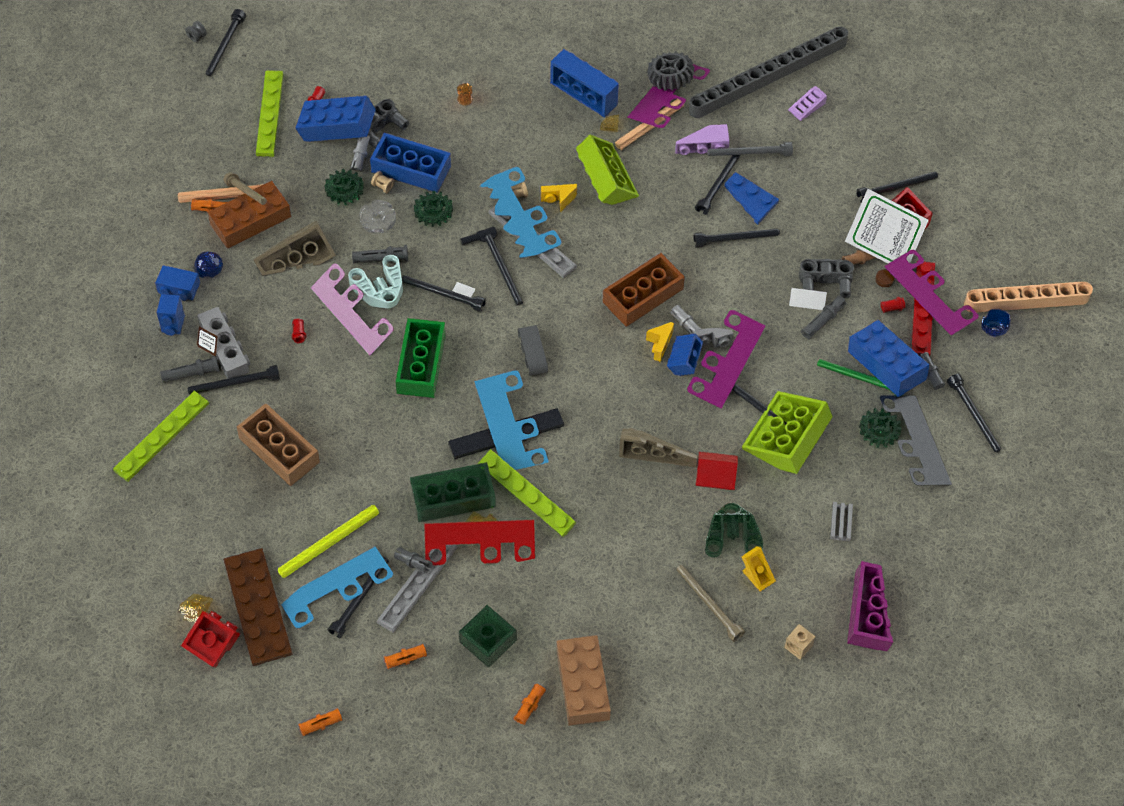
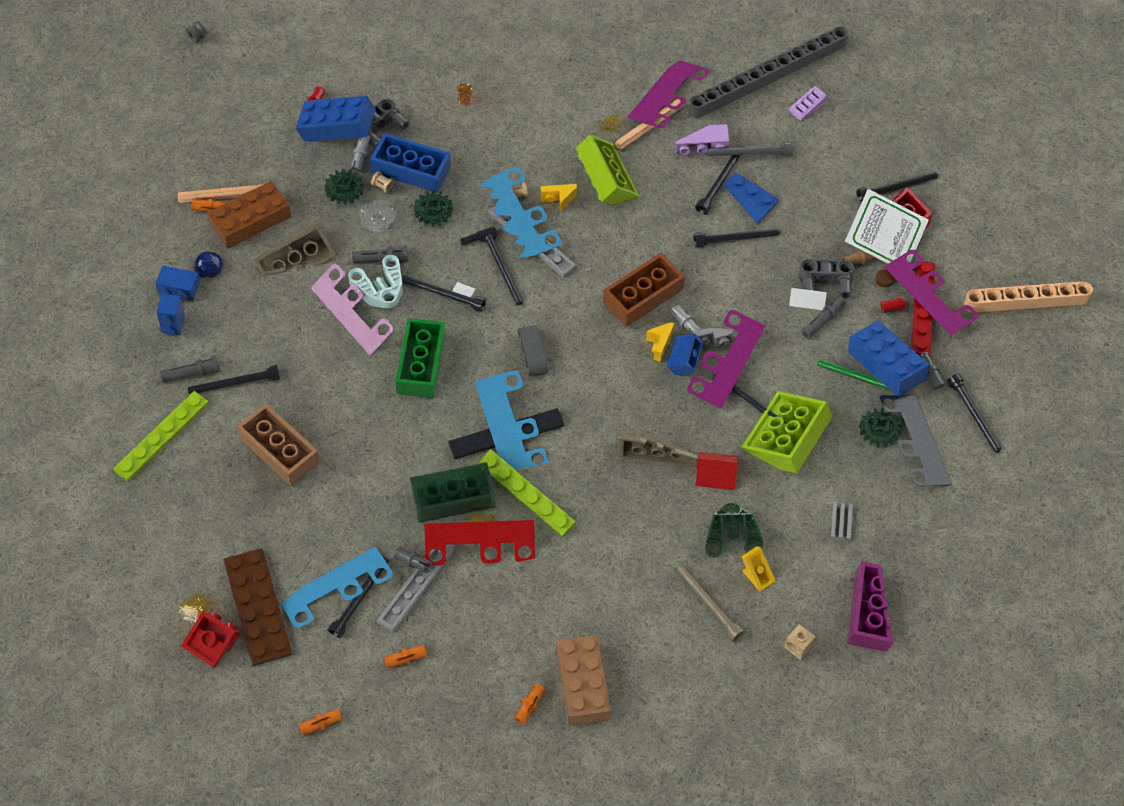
(207, 341): sticker -> none
(232, 367): light grey brick -> none
(233, 180): dark tan piece -> none
(238, 17): black piece -> none
(269, 113): lime plate -> none
(298, 331): red pin -> none
(328, 541): neon yellow axle -> none
(487, 636): clear green brick -> none
(584, 83): blue brick -> none
(670, 71): dark grey gear -> none
(996, 319): clear blue hair -> none

